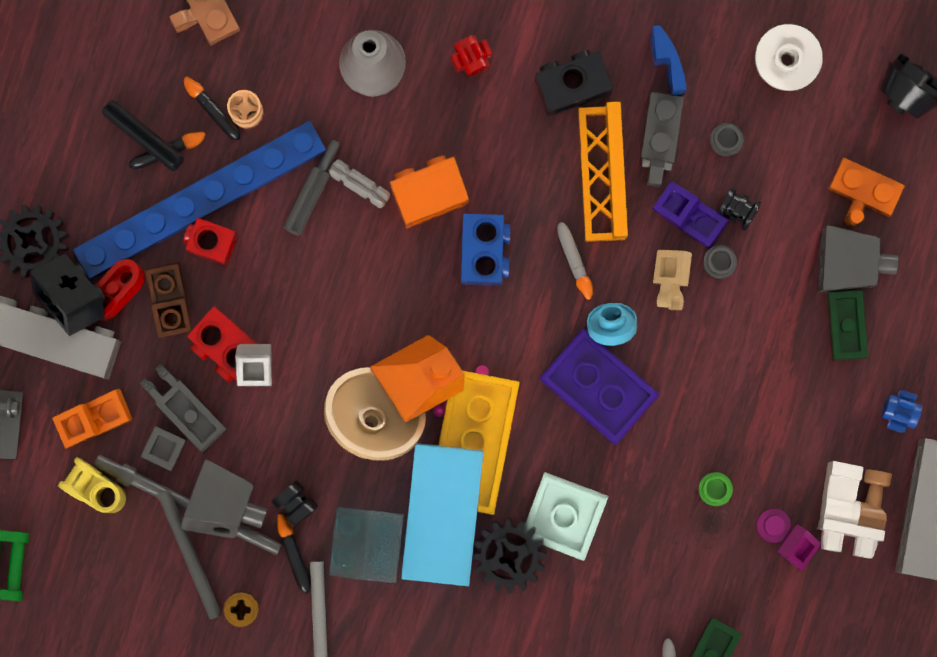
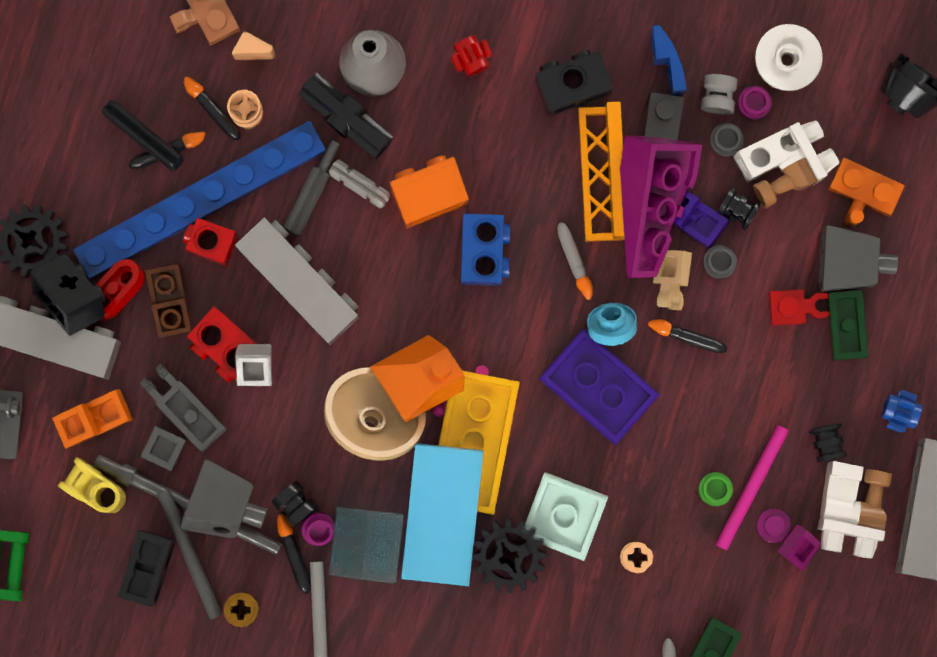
(146, 568): none -> black brick
(252, 48): none -> light nougat slope
(297, 281): none -> light grey brick
(317, 528): none -> magenta plate
(345, 116): none -> black piece
(629, 549): none -> light nougat bush
(653, 185): none -> magenta wedge
(687, 336): none -> black piece
(719, 94): none -> light grey wheel
(752, 487): none -> dark pink bar
(754, 102): none -> magenta plate
(791, 308): none -> red plate
(793, 154): none -> white hips
(828, 442): none -> black bush

